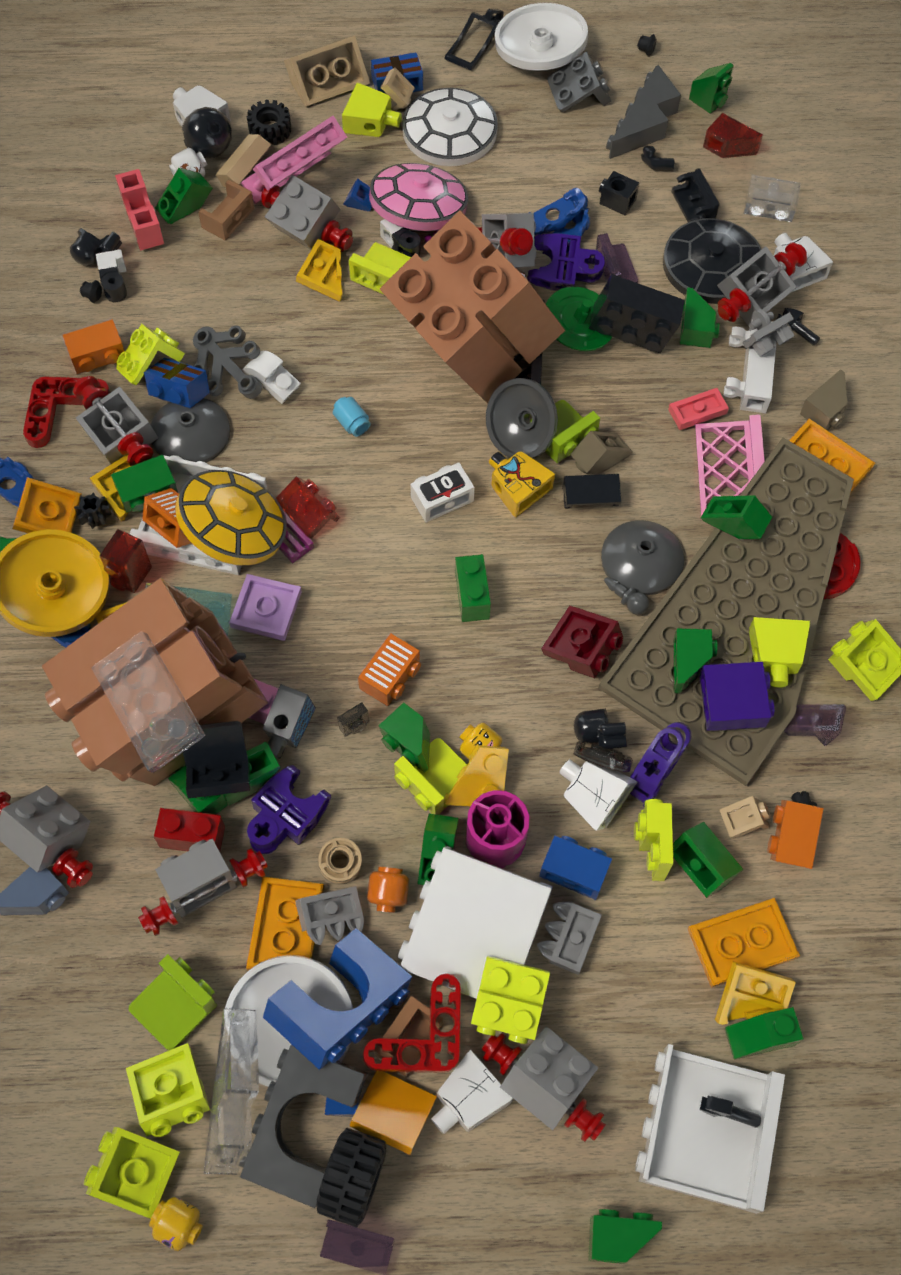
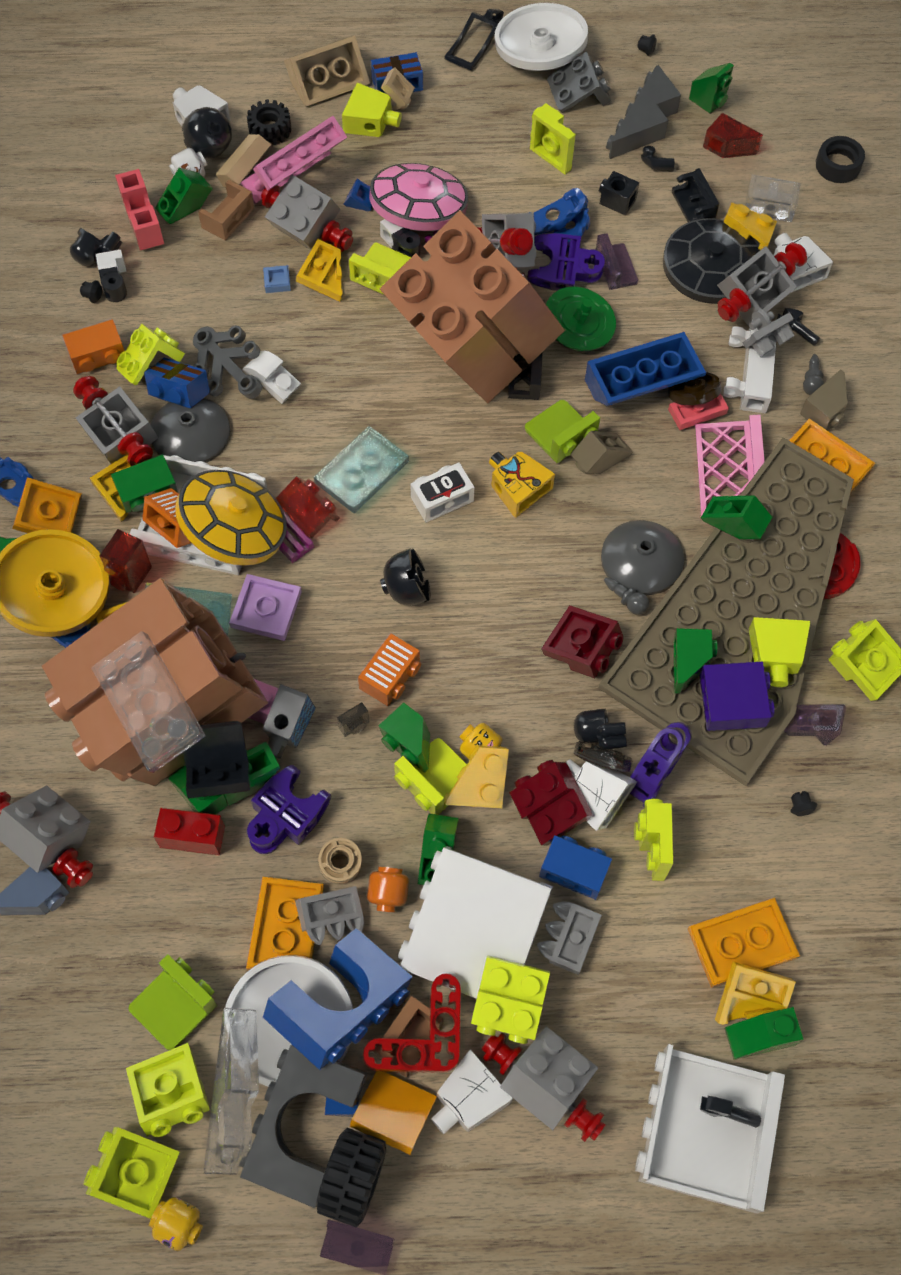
(49, 400): red beam -> none
(93, 510): black gear -> none
(196, 881): light grey brick -> none
(277, 279): none -> medium blue tile
(351, 416): medium azure brick -> none
(361, 469): none -> clear light blue plate
(405, 579): none -> black cylinder
(450, 126): white dish -> none
(472, 588): green brick -> none
(497, 828): dark pink cylinder -> none
(509, 418): dark grey dish -> none
(551, 138): none -> neon yellow plate
(551, 801): none -> dark red plate
(591, 490): black hinge -> none
(618, 1238): green slope -> none
(636, 314): black brick -> none
(643, 369): none -> blue slope
(696, 391): none -> dark brown tile
(698, 321): green slope -> none
(705, 859): green brick -> none
(745, 816): tan bracket -> none
(750, 223): none -> yellow wing
(795, 833): orange brick -> none
(813, 376): none -> dark grey bar
(844, 146): none -> black tyre

